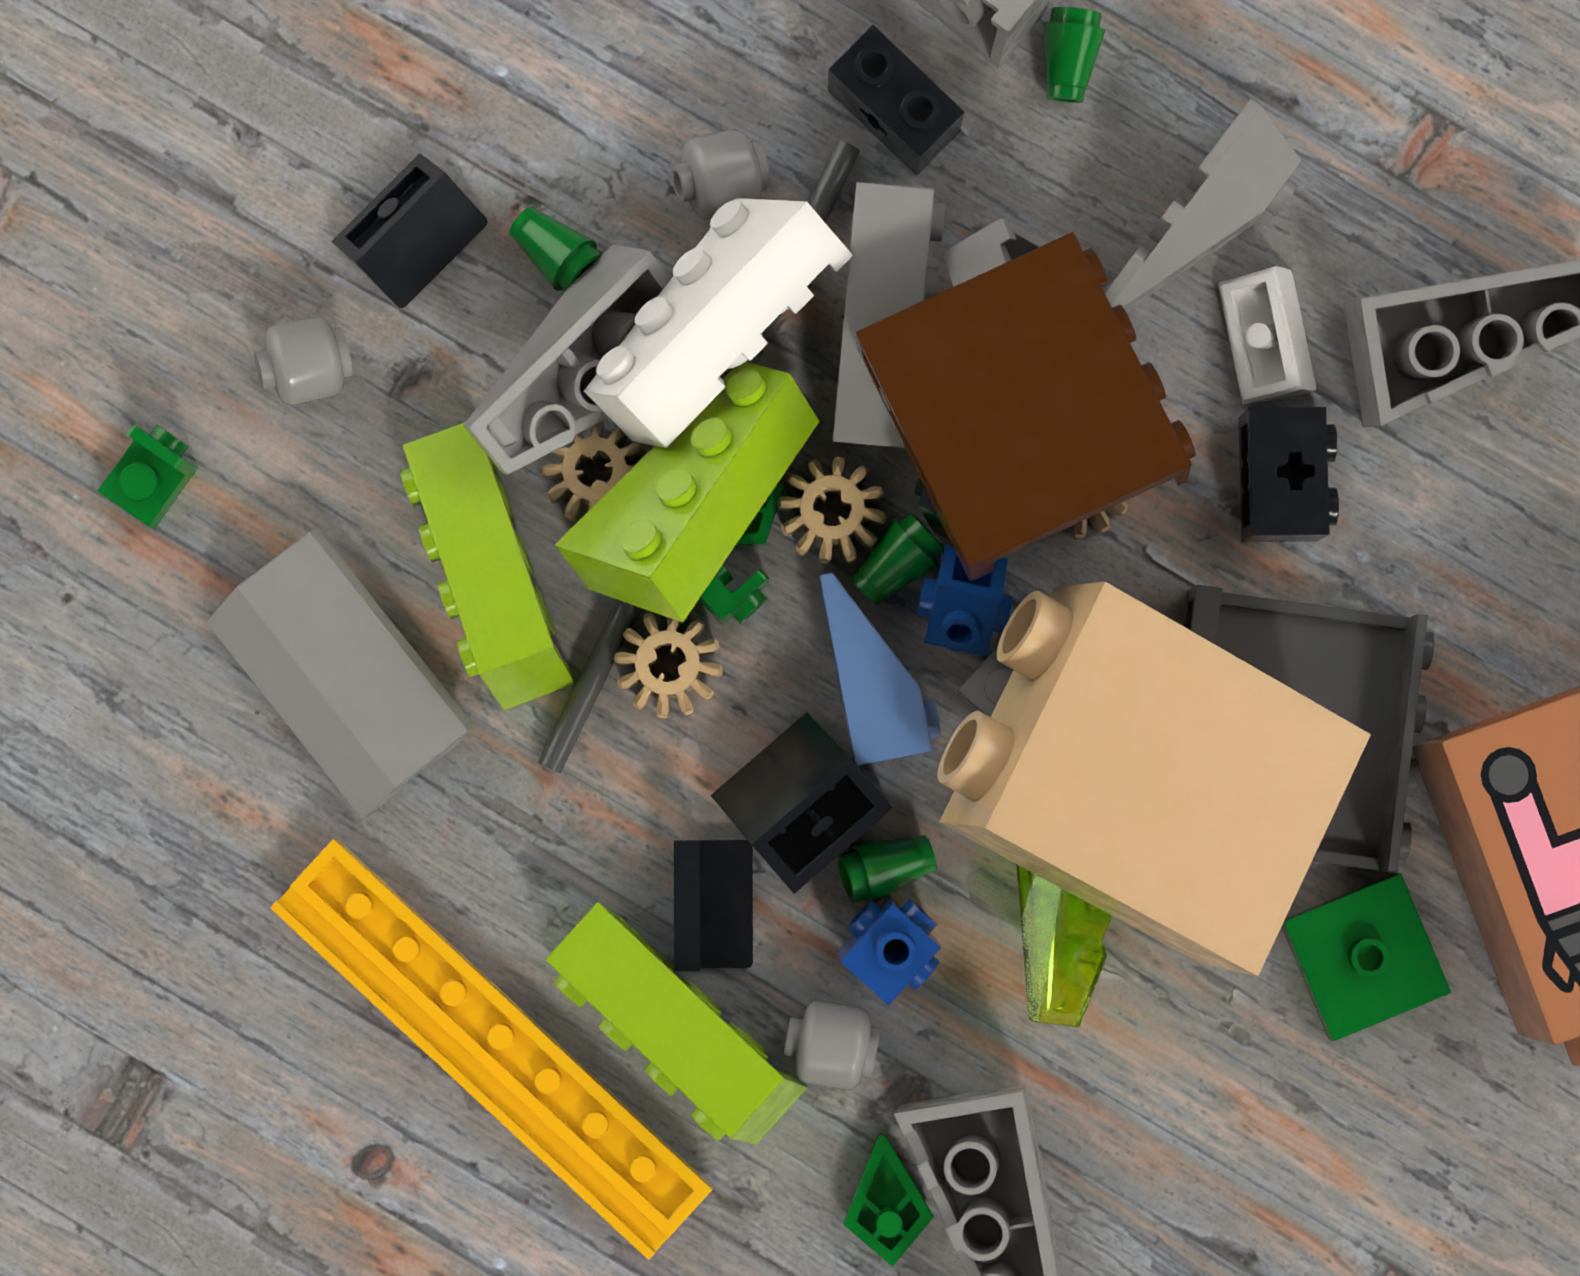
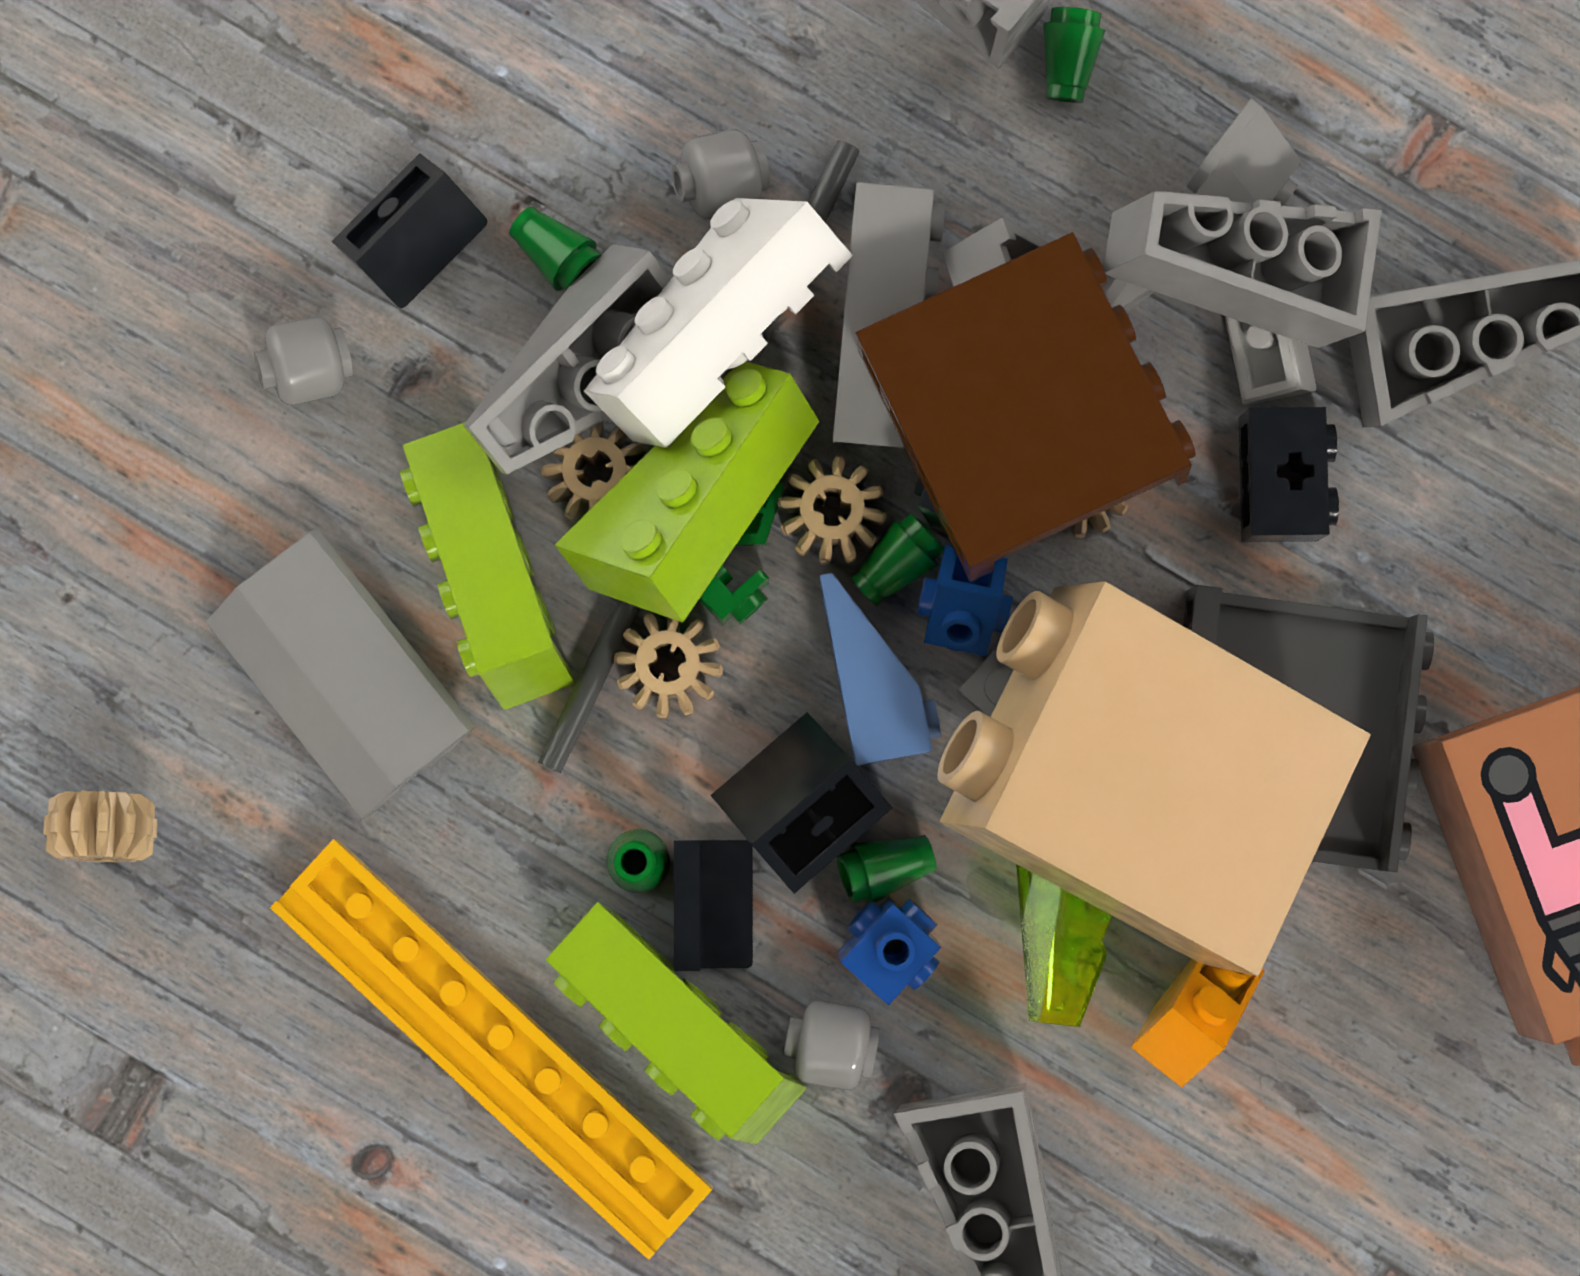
(100, 826): none -> tan gear
(149, 475): green bracket -> none
(657, 860): none -> green cone
(887, 1205): green piece -> none
(895, 100): black brick -> none
(1194, 1019): none -> light orange slope
(1253, 262): none -> light grey wedge
(1365, 957): green plate -> none

